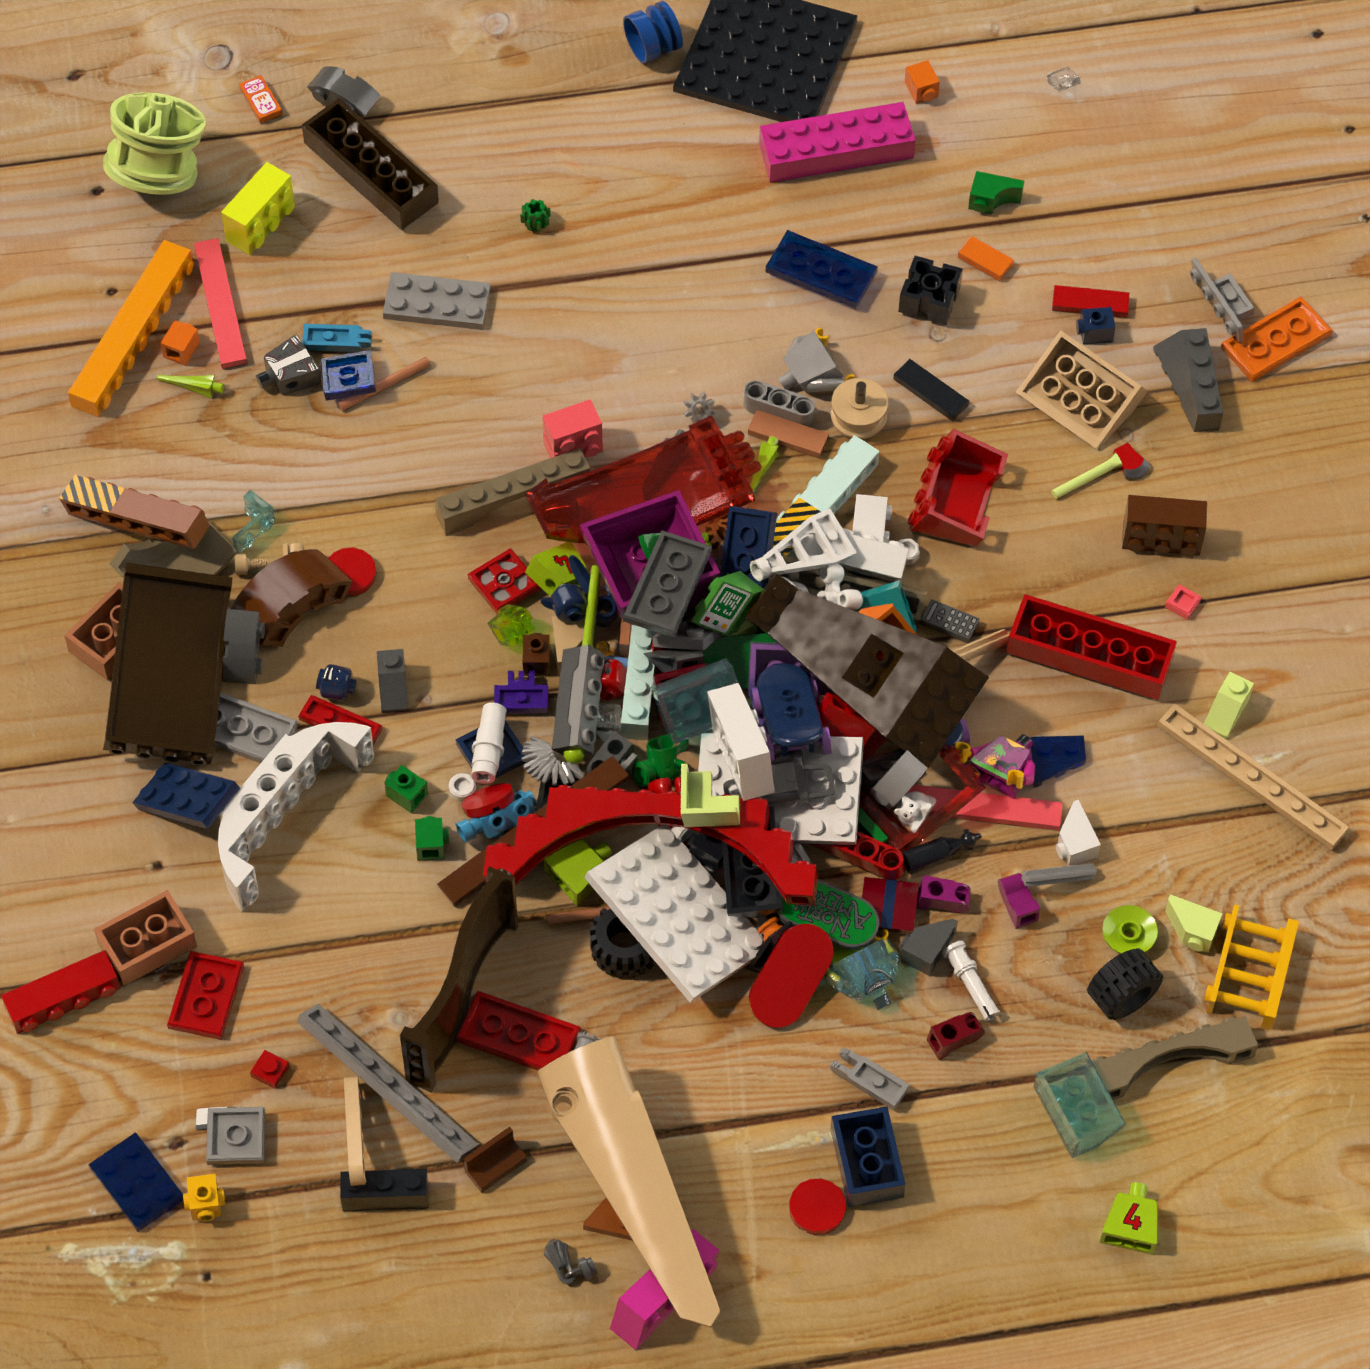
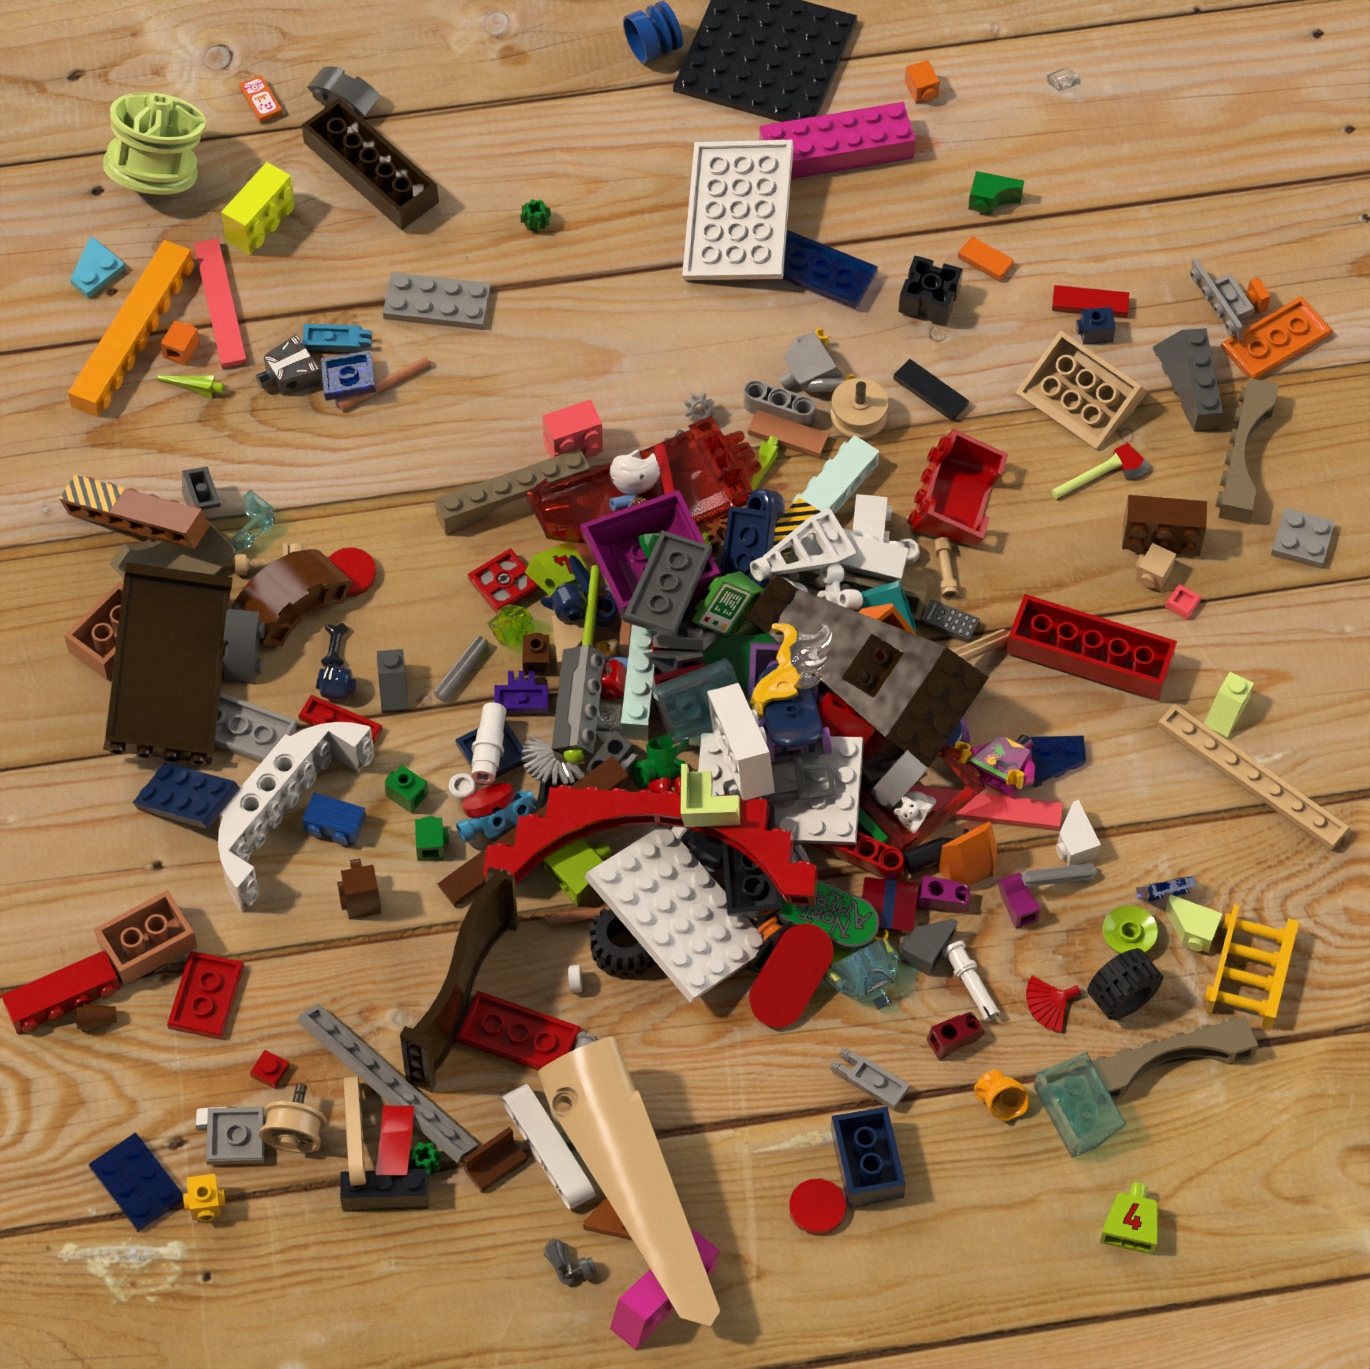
(94, 1016): none -> reddish brown cone
(95, 268): none -> medium azure wing
(199, 488): none -> dark grey slope
(293, 1124): none -> tan wheel
(334, 819): none -> blue brick
(336, 633): none -> black piece
(359, 890): none -> reddish brown brick
(395, 1140): none -> red sticker
(422, 1152): none -> green gear
(461, 668): none -> light grey axle
(548, 1146): none -> white beam
(575, 978): none -> white tile
(626, 501): none -> medium blue arm
(633, 474): none -> white piece
(664, 468): none -> red tile
(738, 210): none -> white plate
(767, 501): none -> dark blue head
(797, 663): none -> piece
(948, 585): none -> tan bar
(970, 856): none -> orange slope
(1002, 1095): none -> light orange hair
(1048, 1002): none -> red hand
(1155, 566): none -> tan brick
(1156, 890): none -> wing
(1240, 492): none -> dark tan arch
(1258, 295): none -> orange plate
(1302, 538): none -> light grey plate

